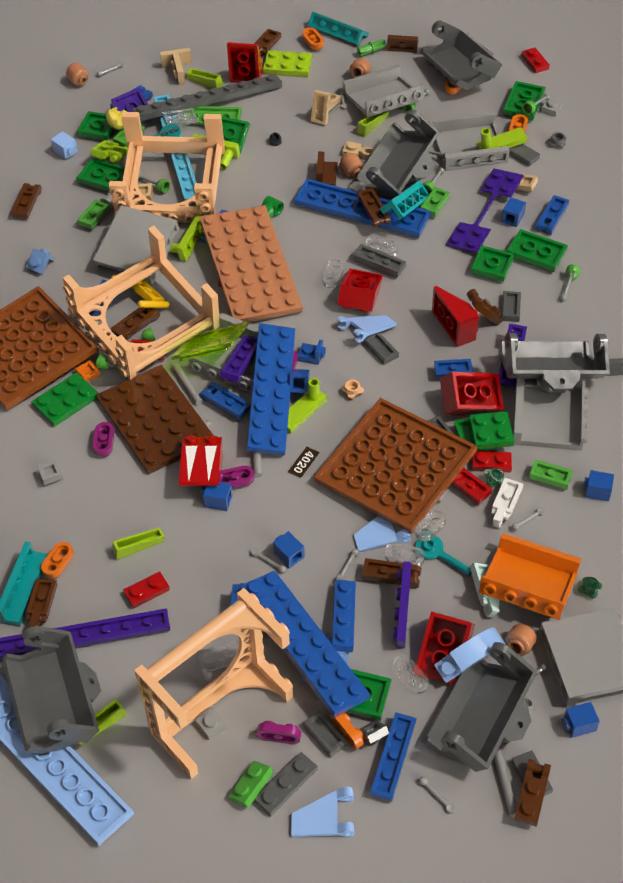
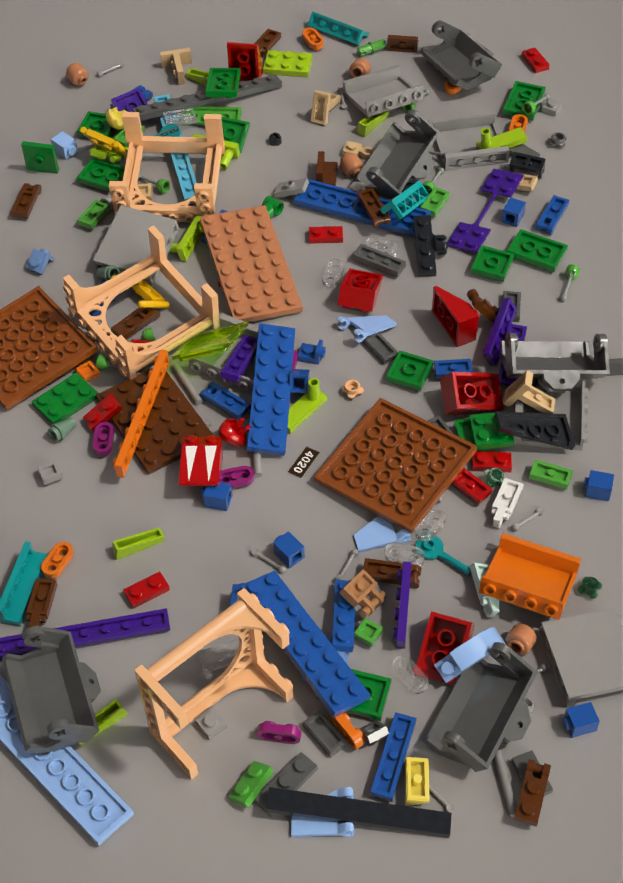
(40, 157): none -> green plate
(61, 429): none -> sand green cone
(102, 411): none -> red plate
(106, 142): none -> yellow plate
(107, 272): none -> sand green cone
(139, 418): none -> orange plate
(223, 82): none -> green plate
(233, 432): none -> red piece
(291, 187): none -> light grey plate
(326, 234): none -> red plate
(356, 592): none -> medium nougat plate
(358, 812): none -> black tile
(368, 632): none -> bright green plate
(410, 370): none -> green plate
(416, 781): none -> light yellow slope
(427, 245): none -> black plate
(501, 323): none -> dark purple plate
(524, 391): none -> tan bracket
(527, 163): none -> black hinge
(539, 427): none -> black wing

